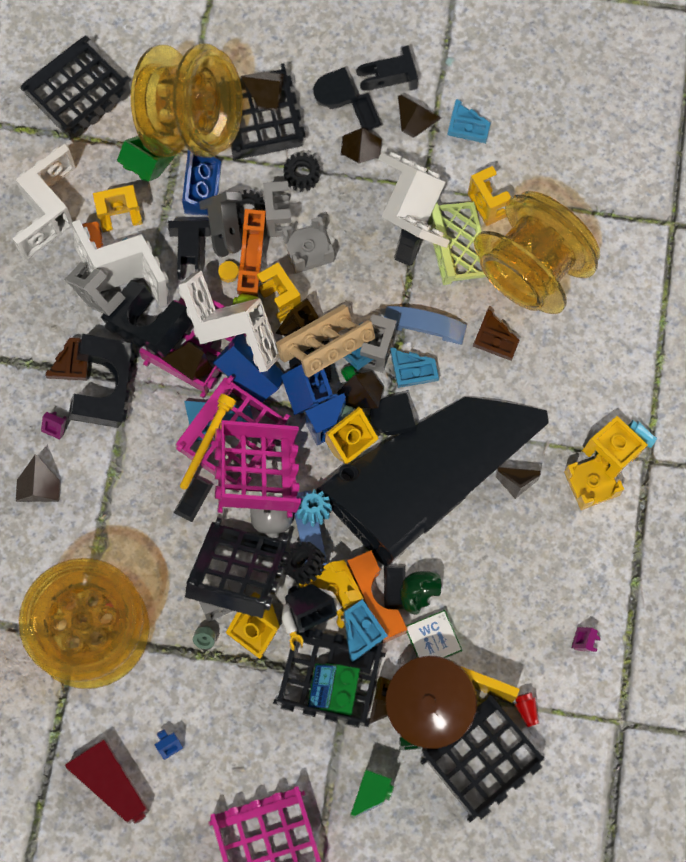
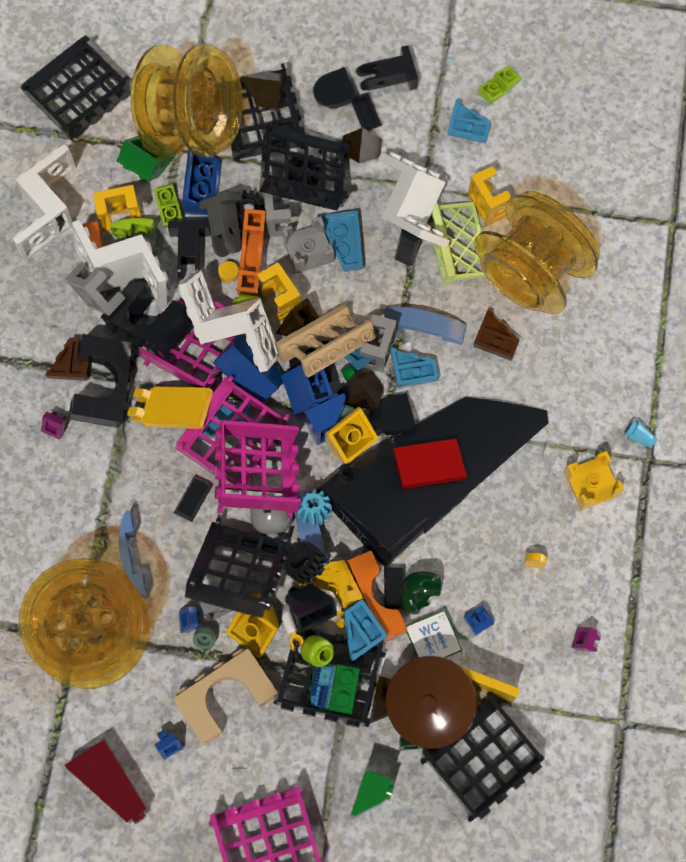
(37, 483): dark brown slope -> none
(126, 531): none -> medium blue slope
(127, 227): none -> lime slope
(168, 204): none -> lime slope
(172, 407): none -> yellow tile
(188, 619): none -> blue tile
(189, 361): dark brown slope -> none
(193, 700): none -> tan arch
(225, 403): yellow piece -> none
(302, 191): none -> black window
(317, 651): none -> lime head
(345, 238): none -> dark azure wing
(414, 118): dark brown slope -> none
(429, 463): none -> red tile
(479, 620): none -> blue tile
(500, 84): none -> lime slope
(517, 480): dark brown slope -> none
(527, 708): red cone -> none
(535, 560): none -> yellow tile
(617, 445): yellow panel -> none

